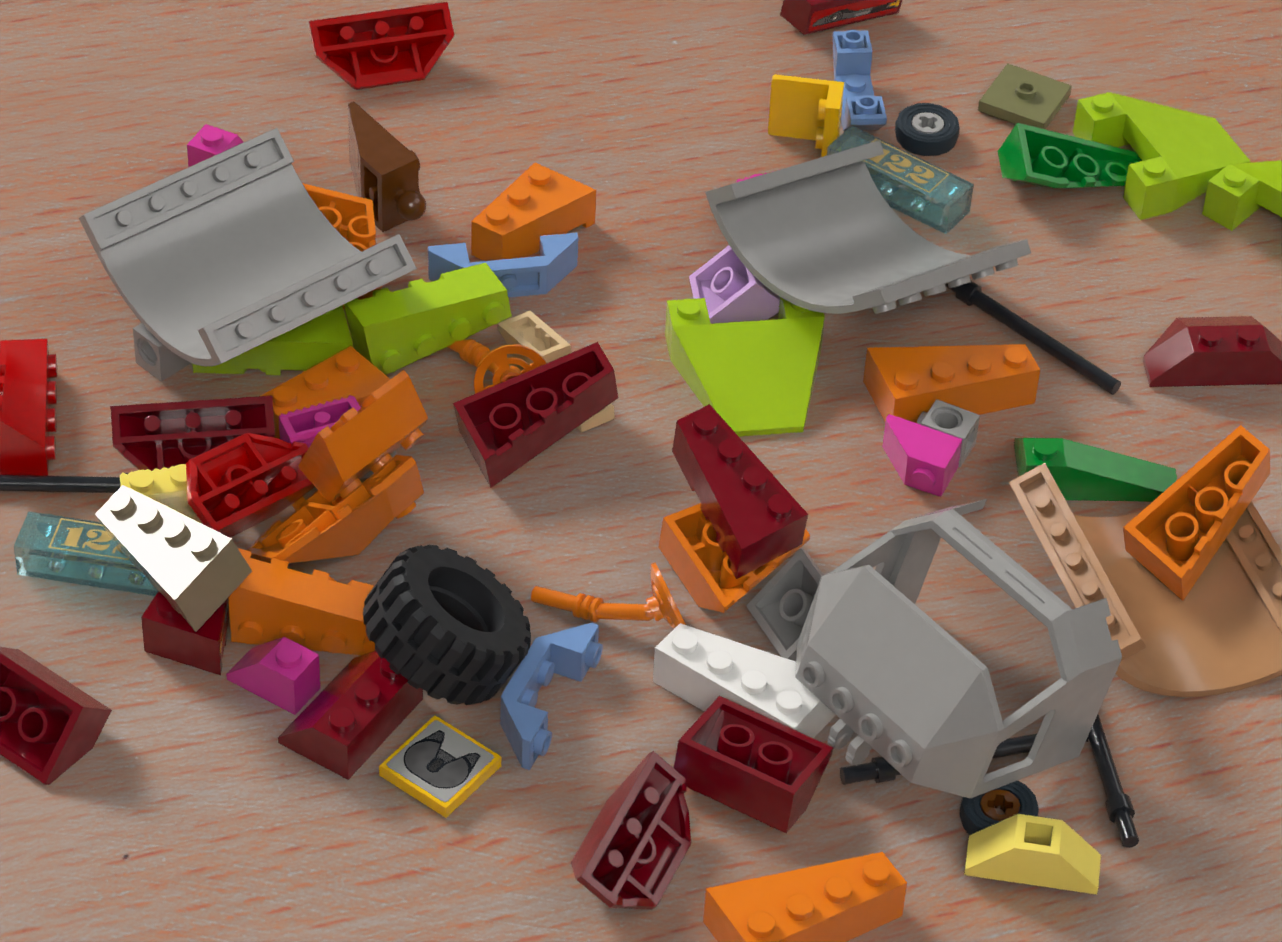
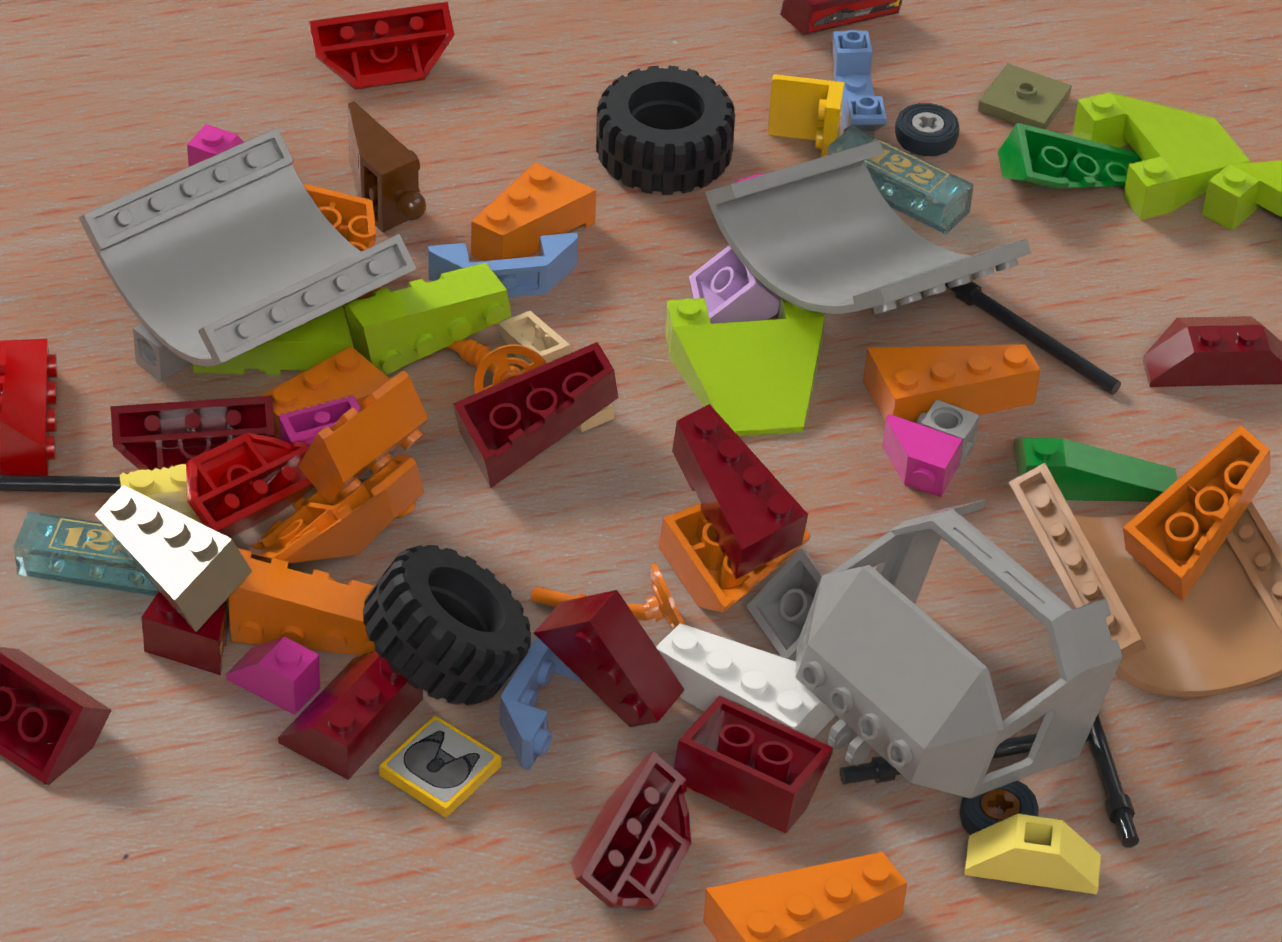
(612, 656): none -> dark red wedge
(665, 129): none -> black tyre

